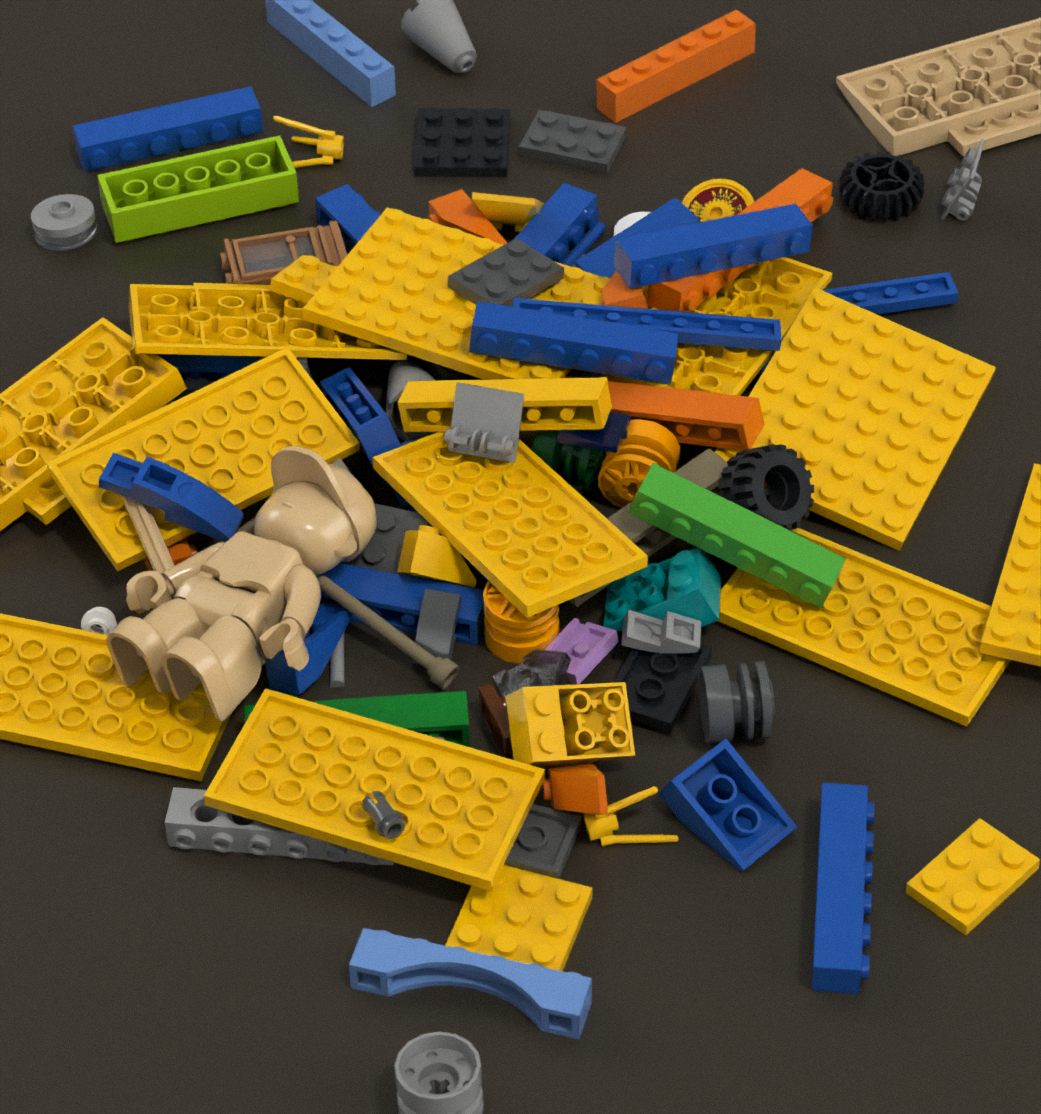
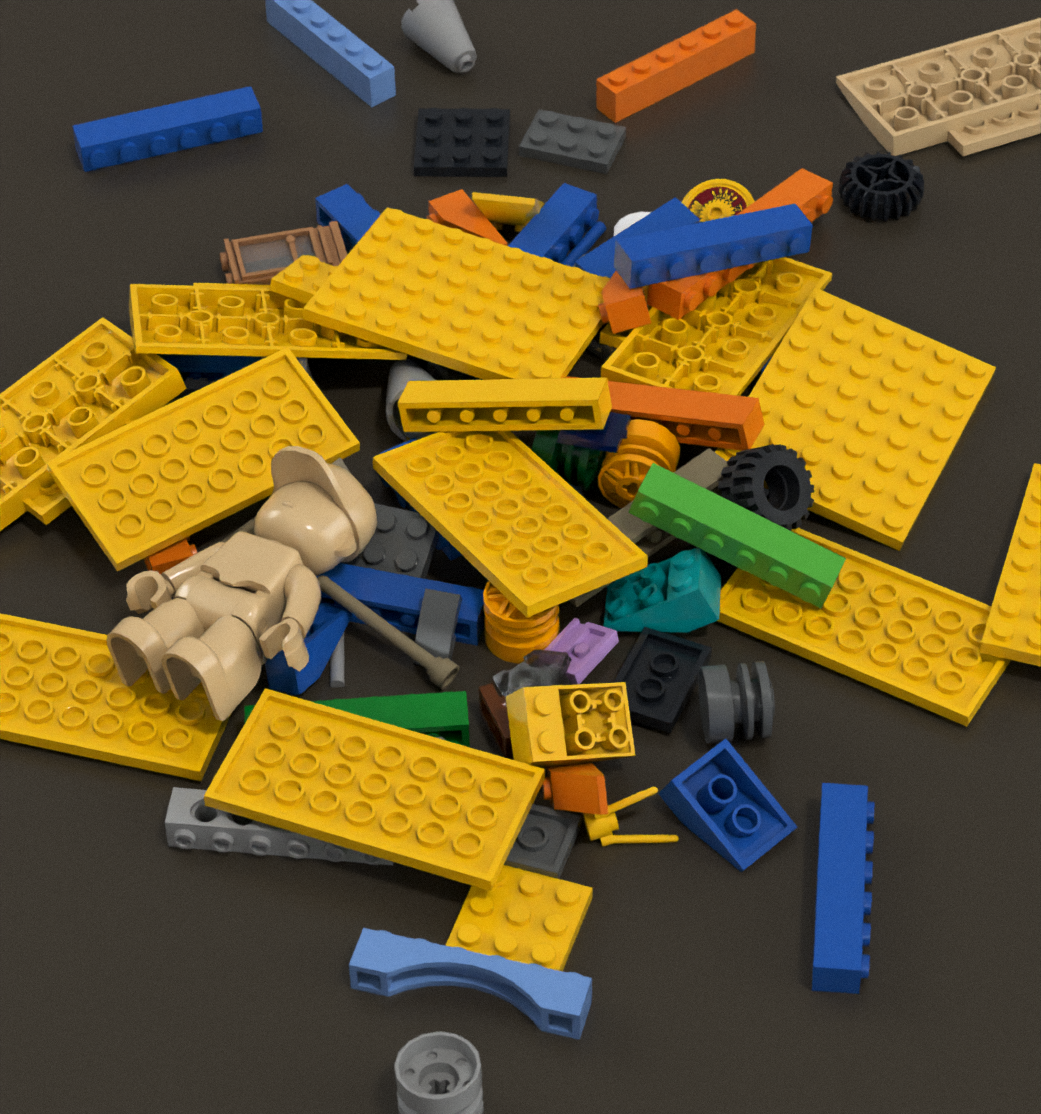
(64, 222): light grey piece -> none
(100, 616): white plate -> none
(149, 535): tan axle -> none
(175, 492): blue slope -> none
(198, 188): lime brick -> none
(327, 144): yellow plant -> none
(360, 413): blue brick -> none
(387, 820): dark grey pin -> none
(433, 558): yellow slope -> none
(485, 422): light grey hinge -> none
(506, 274): dark grey plate -> none
(573, 342): blue brick -> none
(671, 635): light grey slope -> none
(692, 327): blue plate -> none
(900, 293): blue plate -> none
(964, 186): light grey hinge -> none
(972, 876): yellow plate -> none

